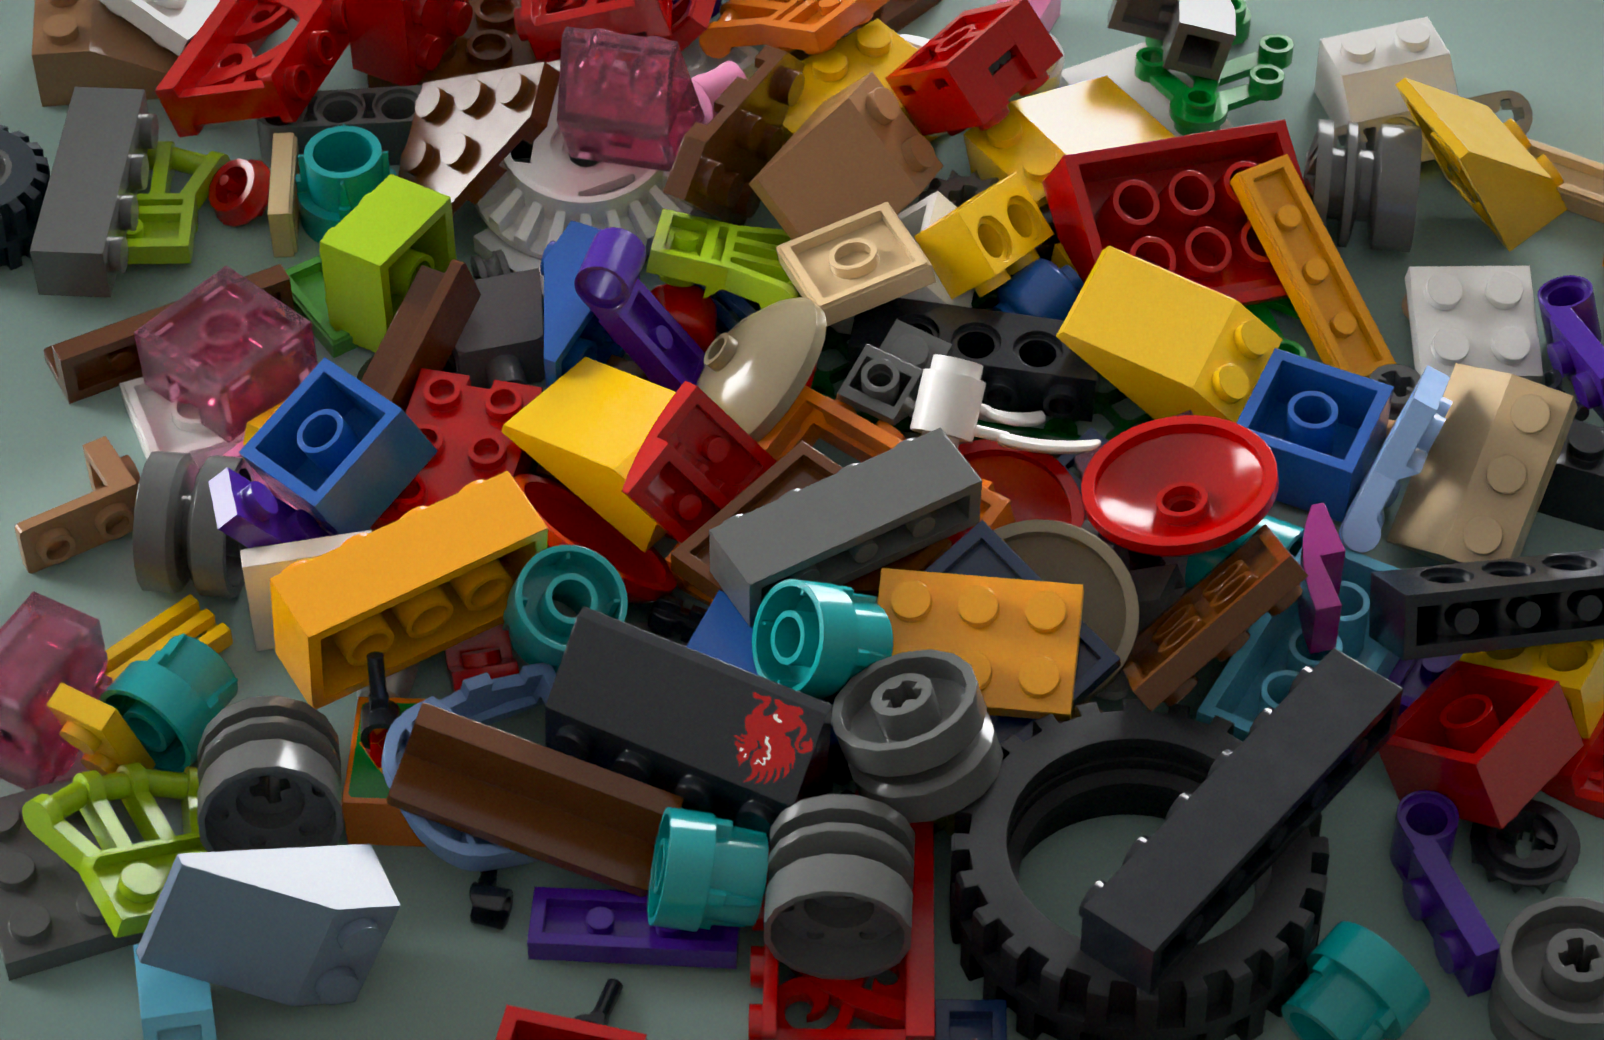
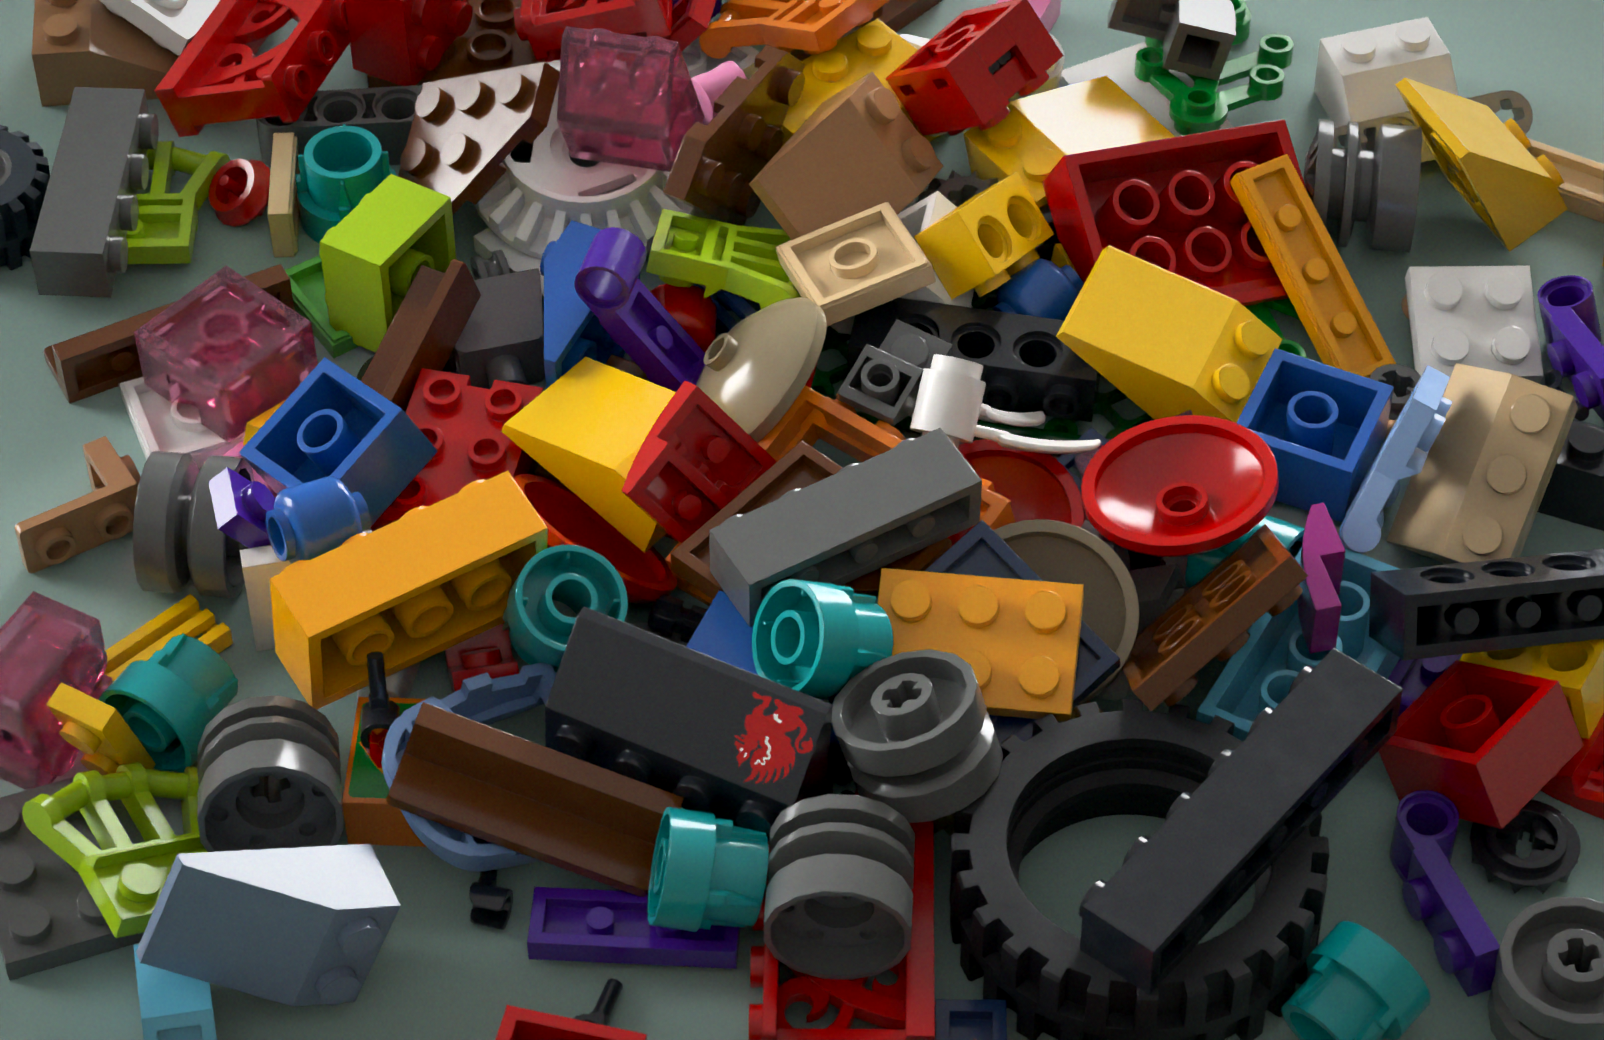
(315, 519): none -> blue head

